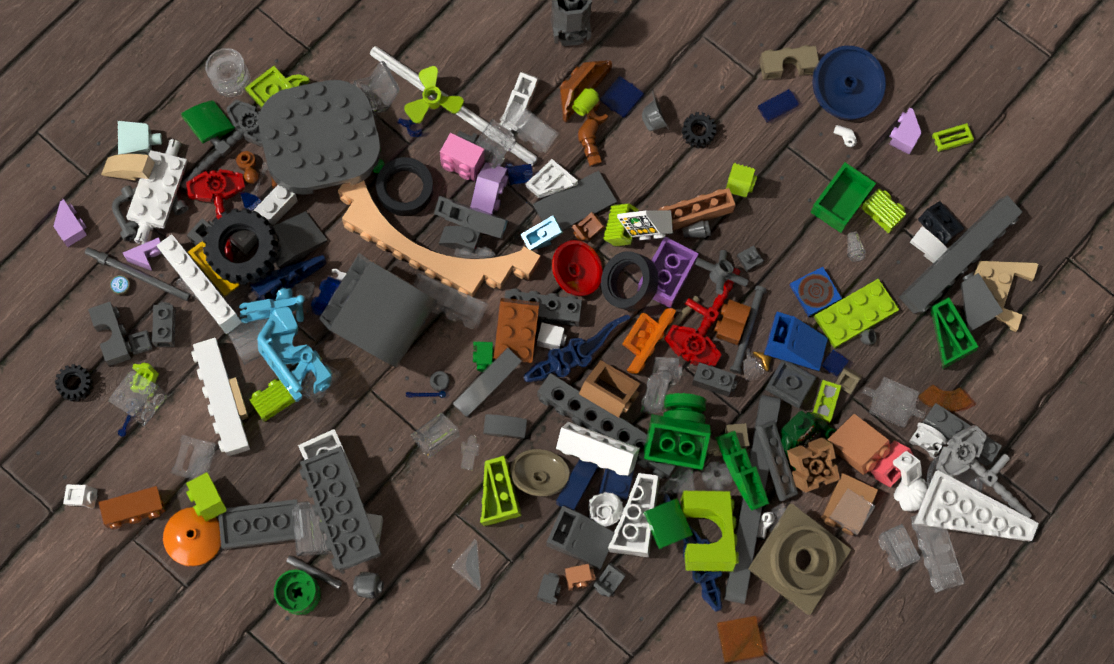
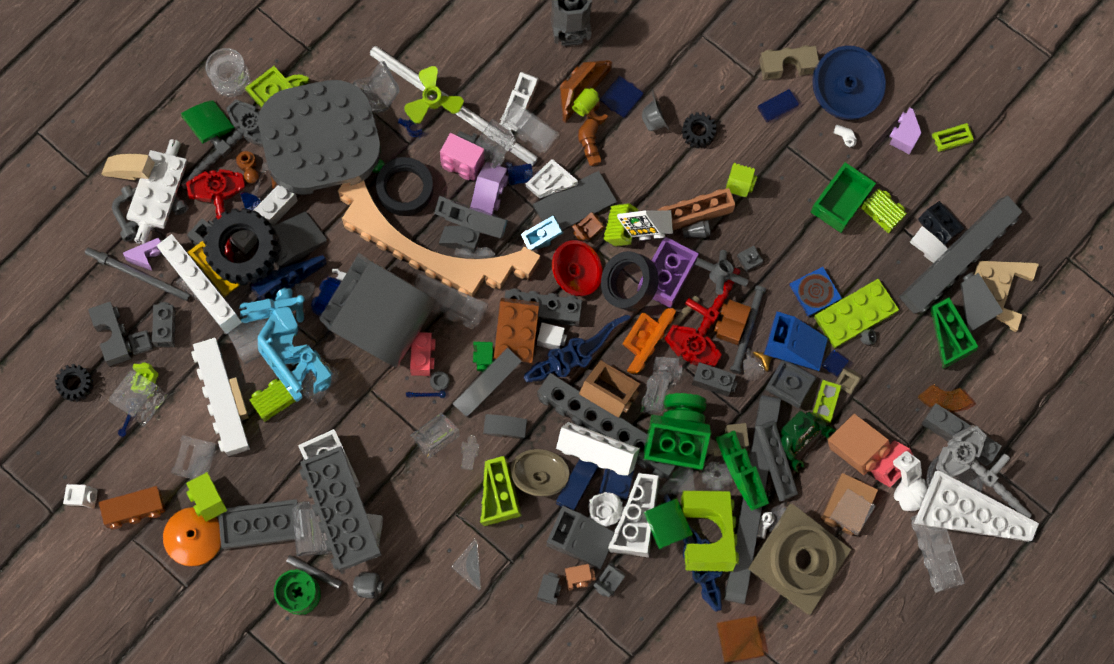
(67, 225): lavender slope -> none
(120, 285): tile -> none
(136, 138): light aqua torso -> none
(421, 351): none -> coral brick
(813, 464): medium nougat brick -> none
(855, 248): clear cone -> none
(893, 402): clear plate -> none
(899, 547): clear brick -> none
(928, 439): white piece -> none

